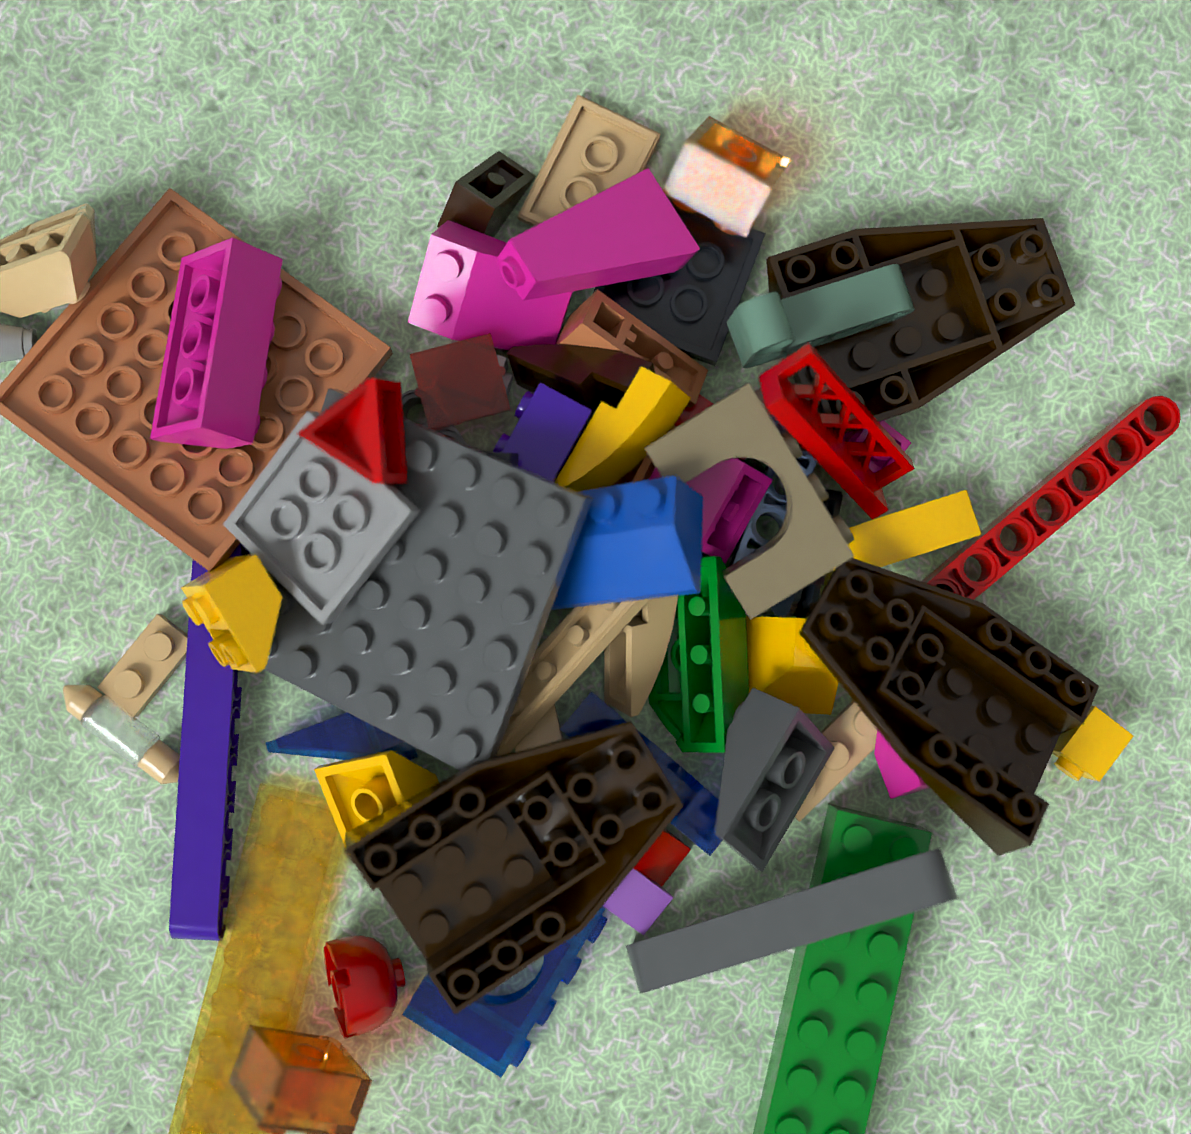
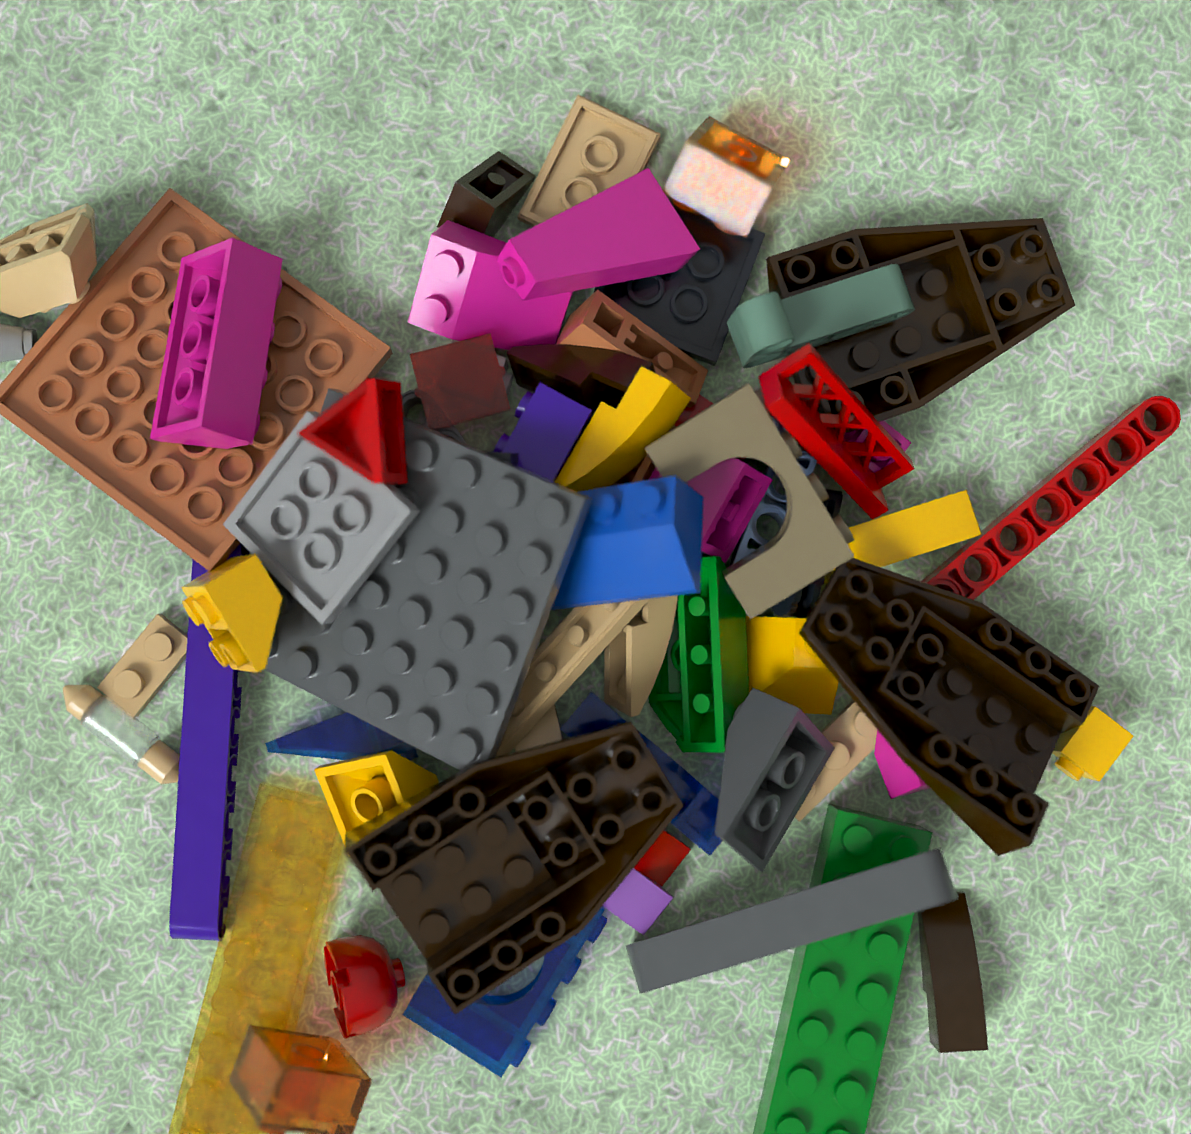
(952, 978): none -> dark brown slope

